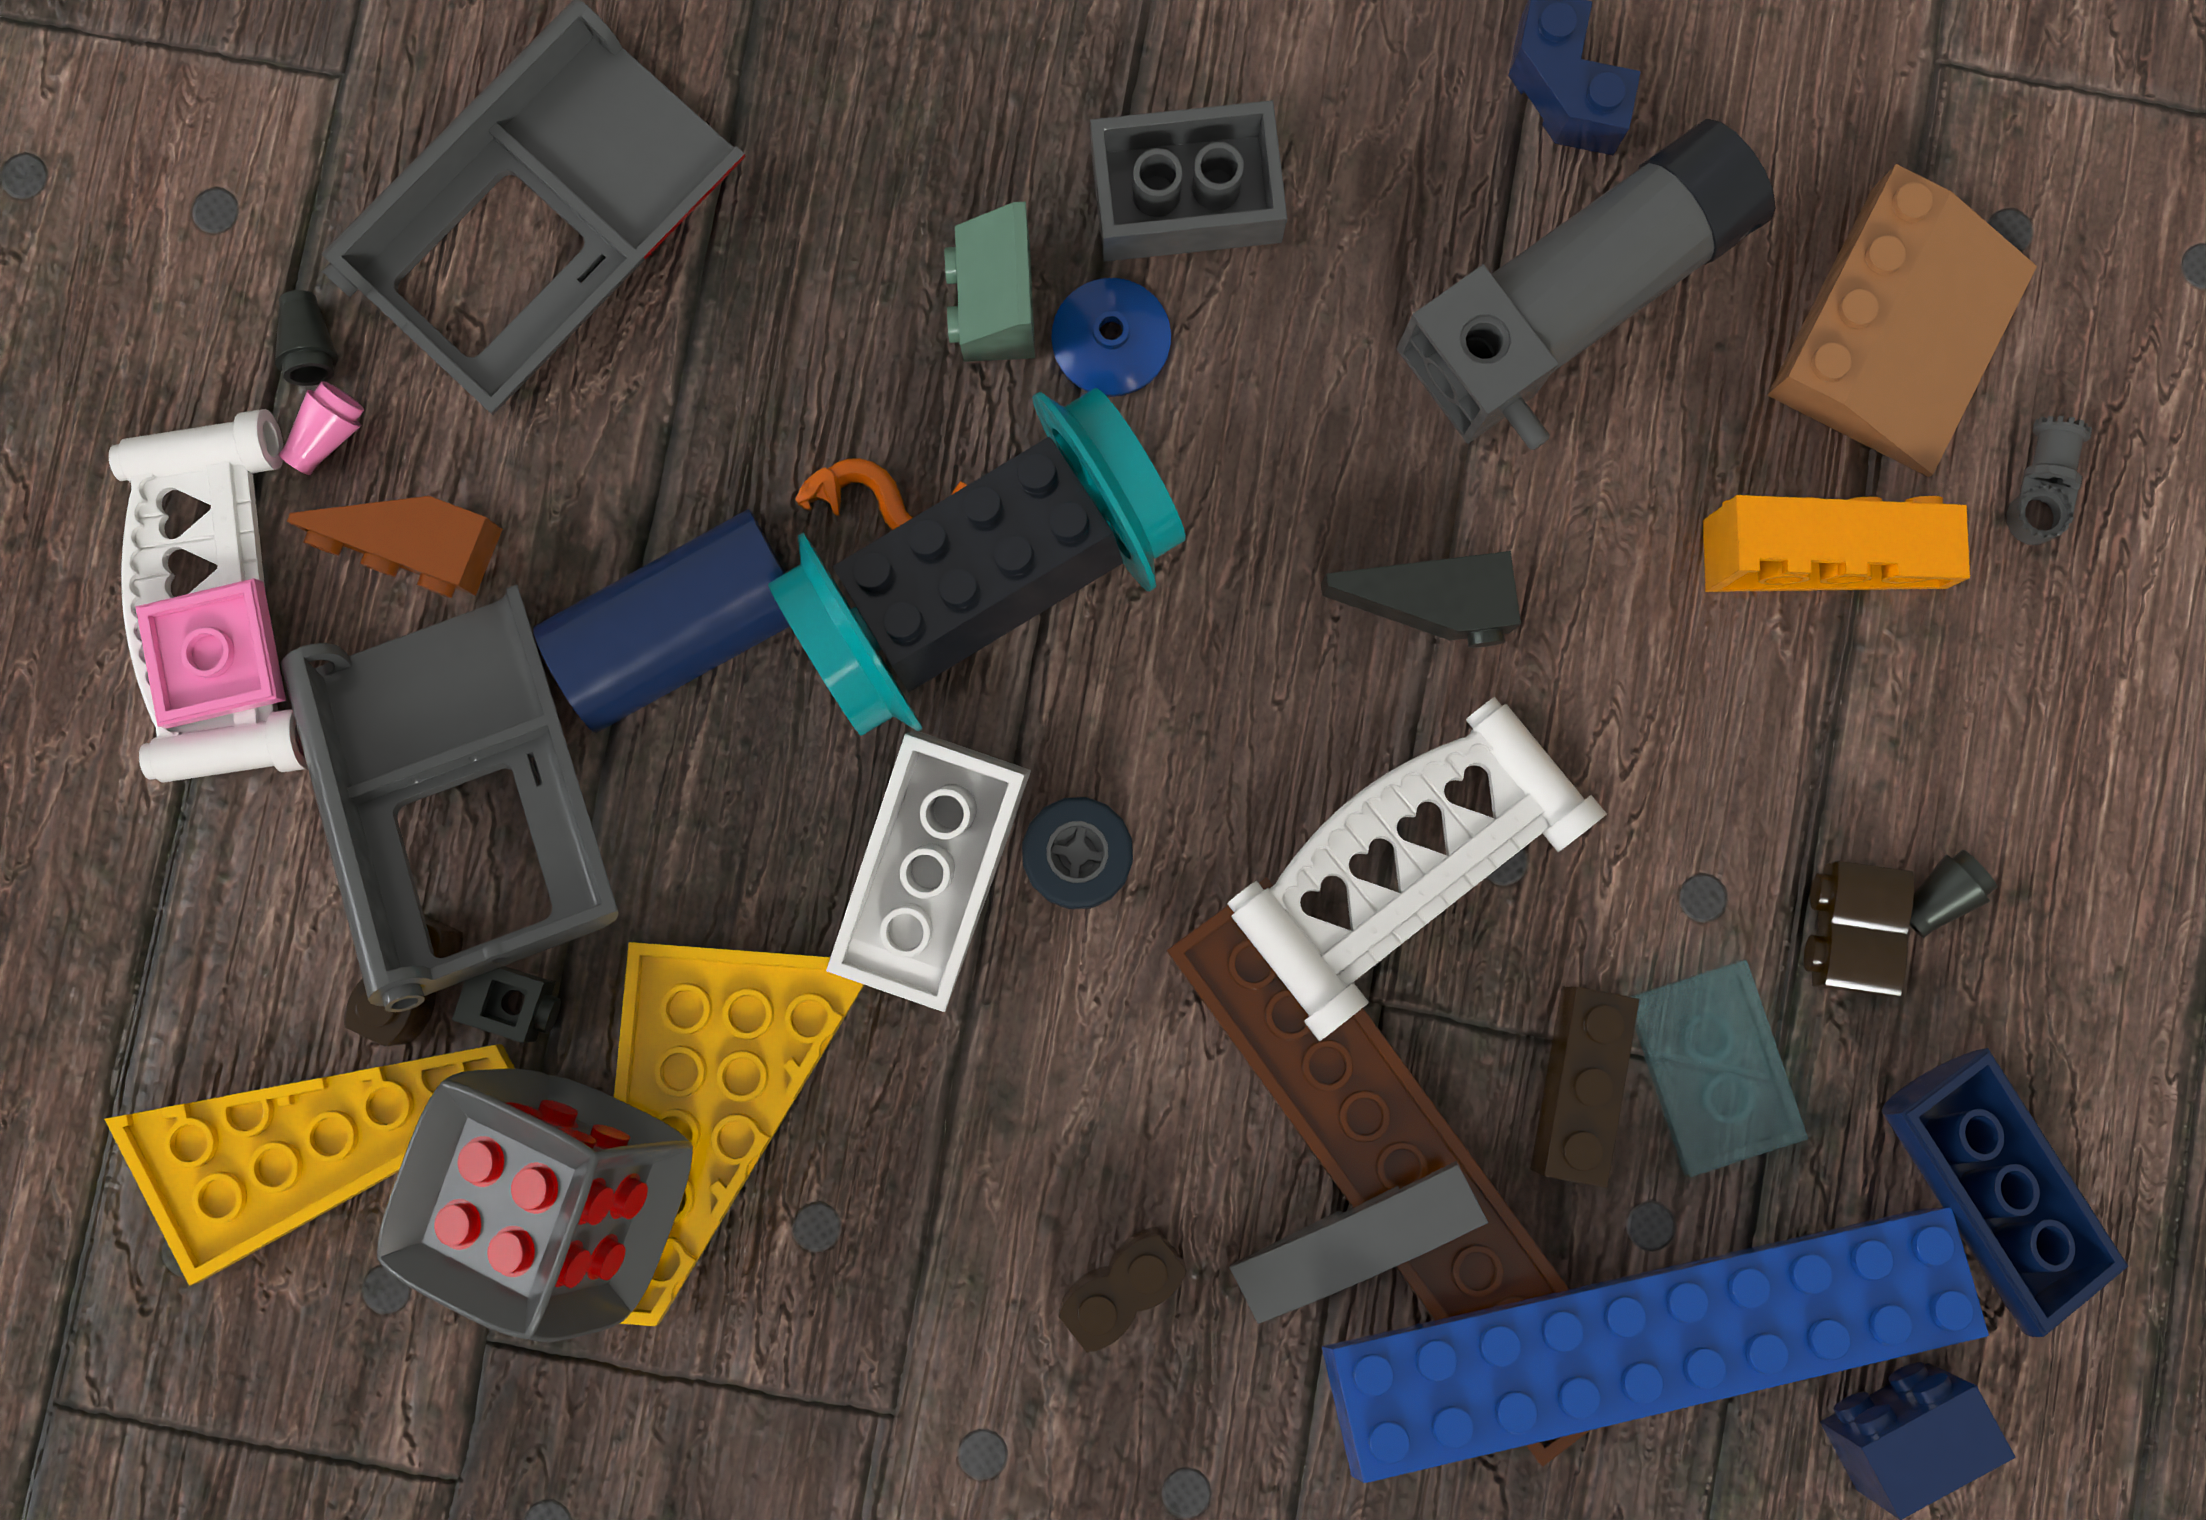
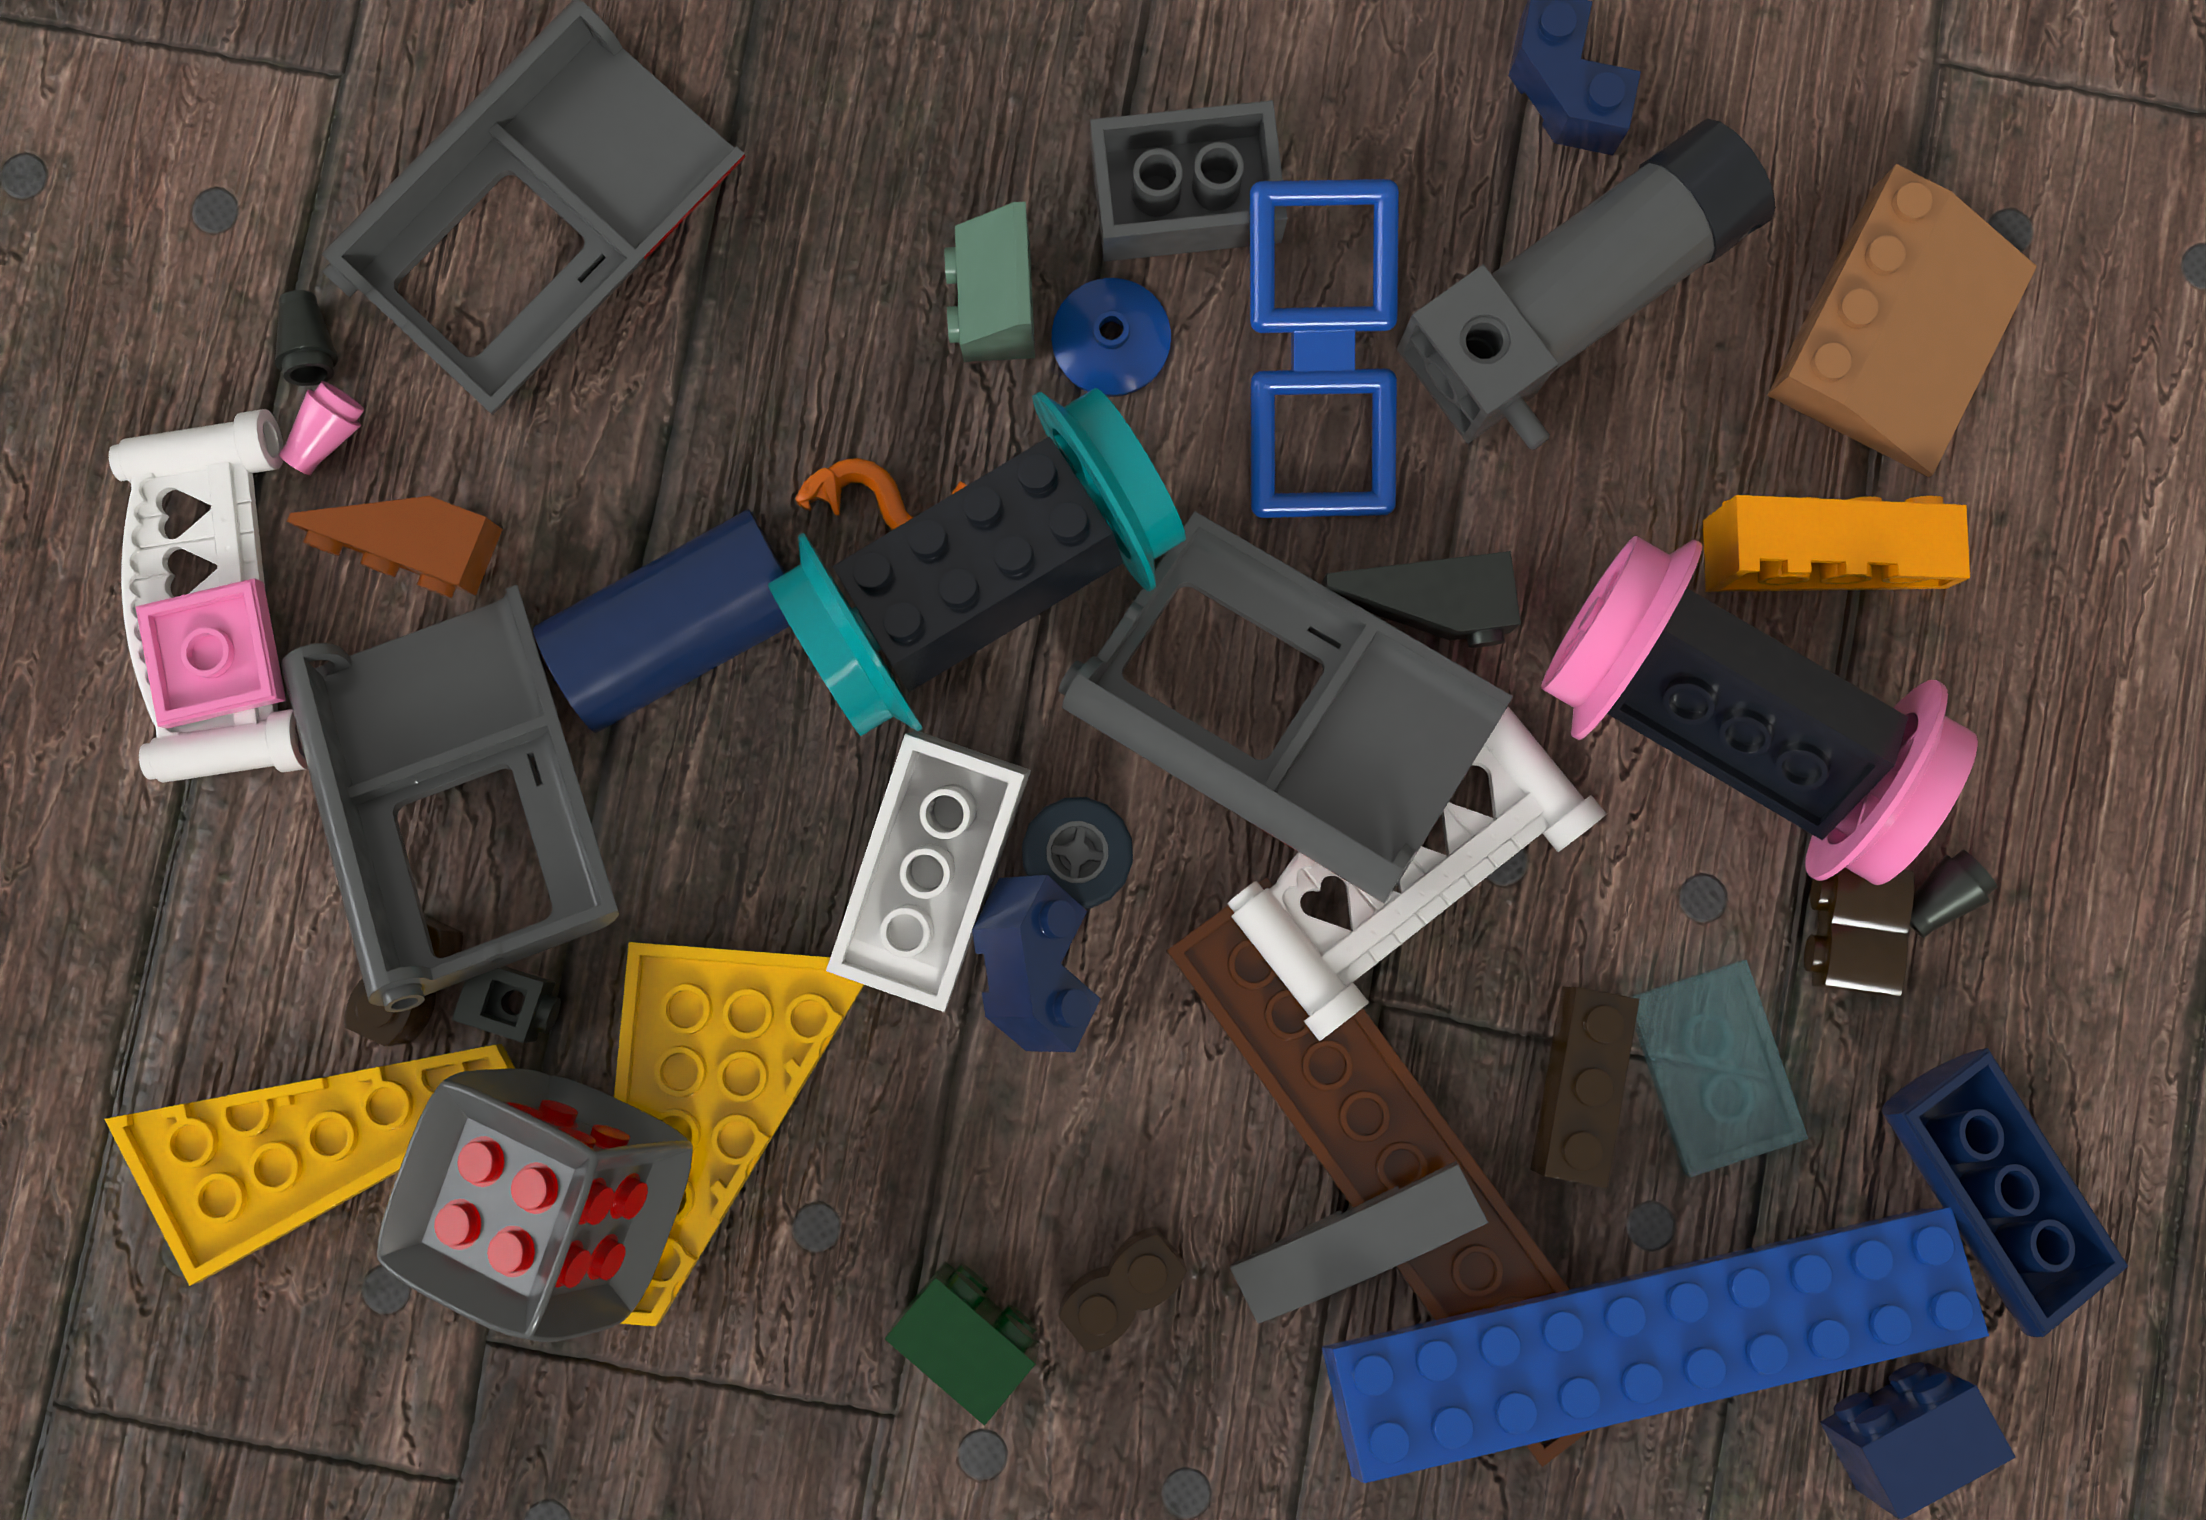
(966, 1340): none -> dark green brick
(1023, 943): none -> dark blue brick
(1323, 346): none -> blue bar
(1365, 753): none -> dark grey piece
(1762, 715): none -> brick
(2050, 478): dark grey connector -> none

